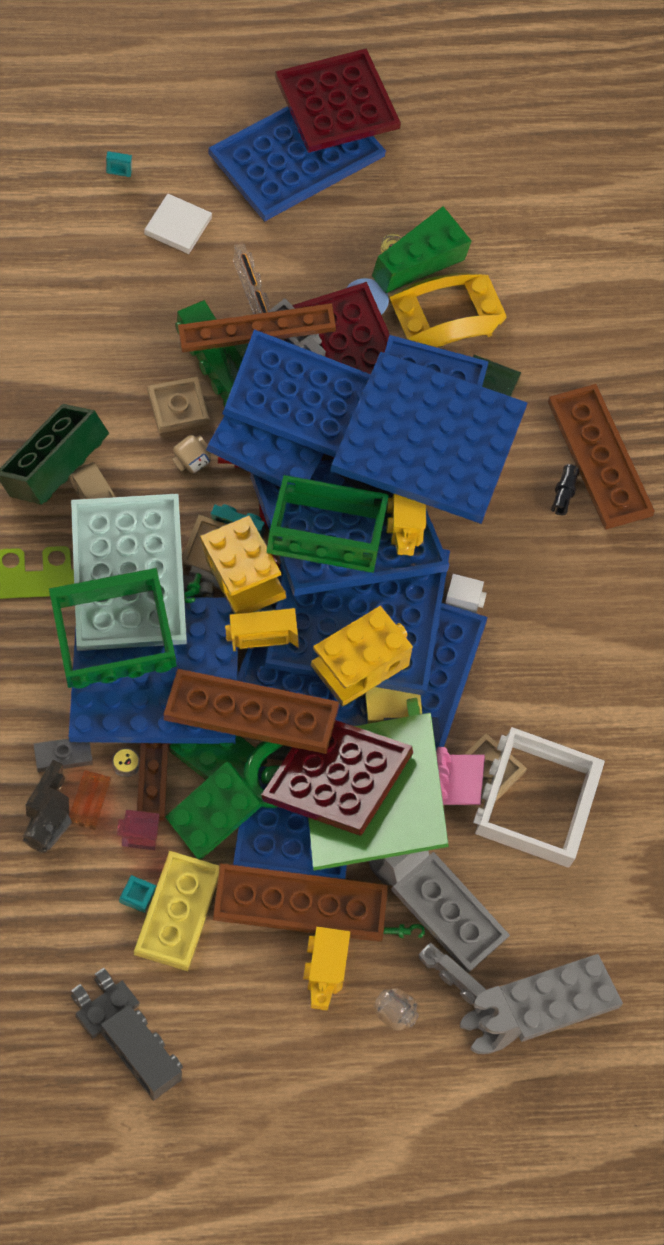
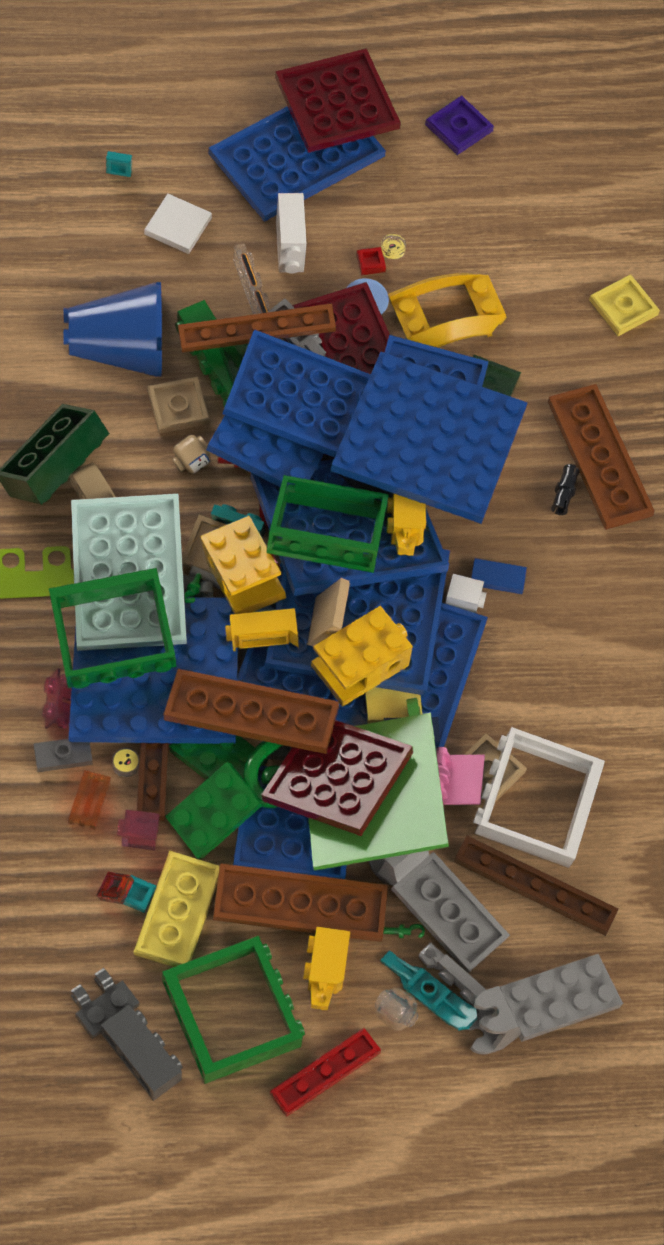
(47, 810): clear smoke plate -> none
(54, 709): none -> clear pink hinge
(115, 887): none -> clear red tile
(119, 330): none -> blue cone
(213, 1071): none -> green window
(291, 232): none -> white brick
(325, 1072): none -> red tile
(328, 612): none -> tan tile
(371, 261): none -> red tile
(422, 251): green wedge -> none
(440, 1001): none -> teal piece
(459, 125): none -> dark purple tile
(499, 575): none -> blue tile
(536, 885): none -> reddish brown plate
(624, 305): none -> light yellow tile

